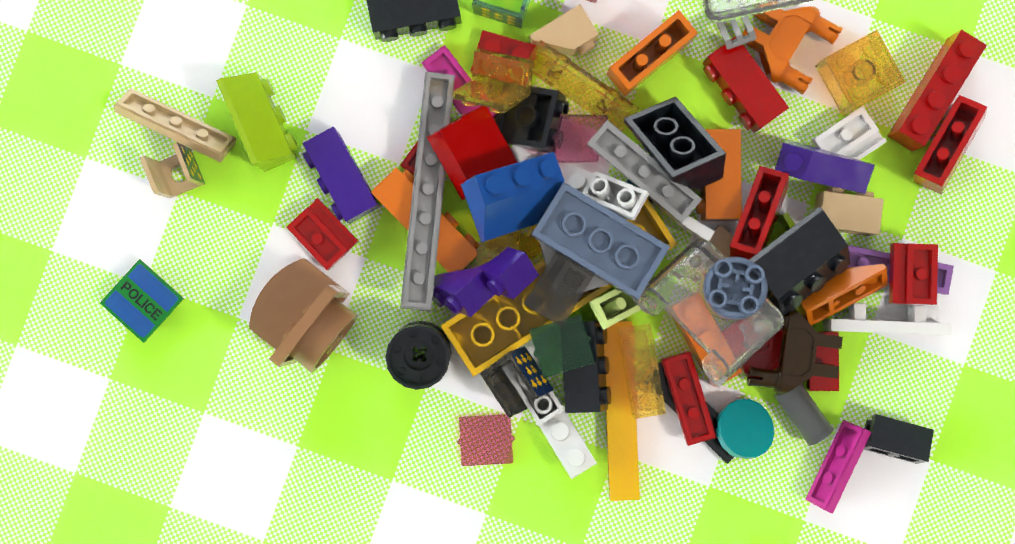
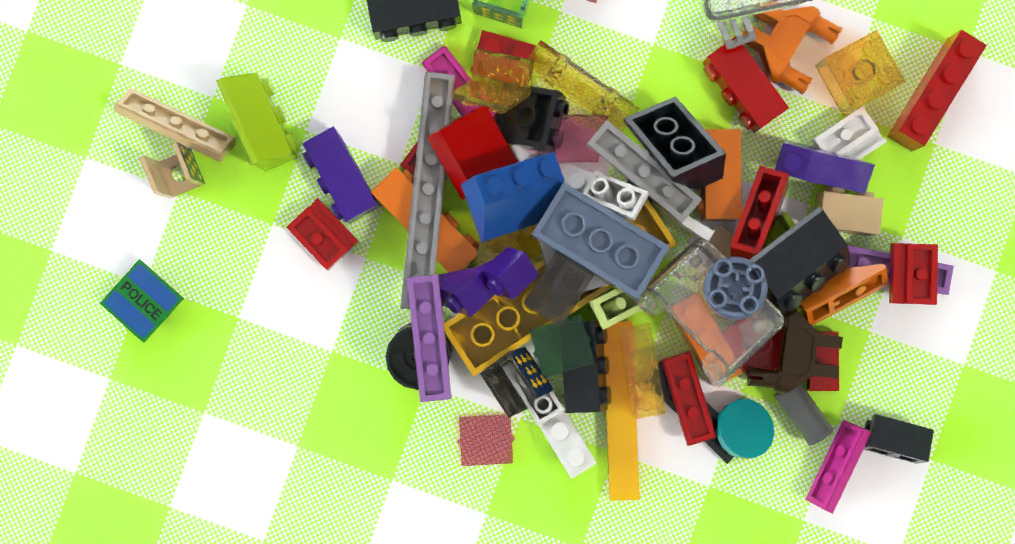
(302, 315): medium nougat piece -> none
(429, 338): none -> medium lavender plate
(568, 33): tan slope -> none
(651, 53): orange brick -> none
(915, 323): white hinge -> none
(950, 144): red brick -> none

